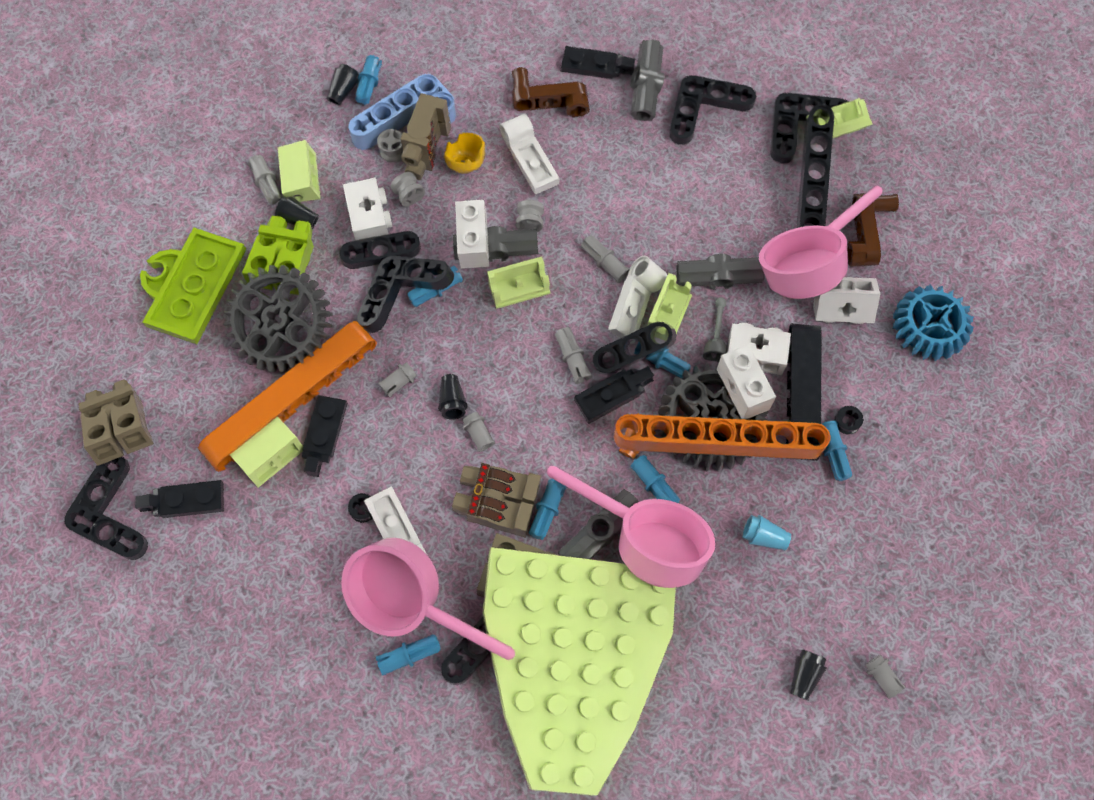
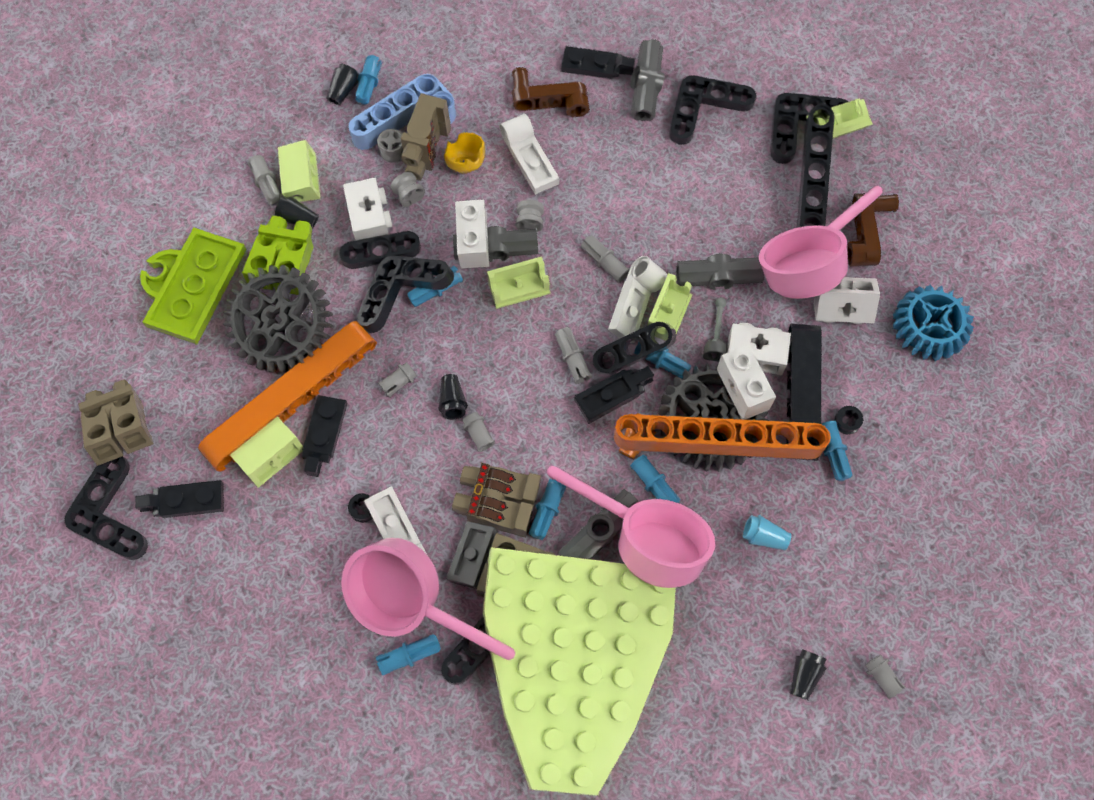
(471, 555): none -> dark grey plate

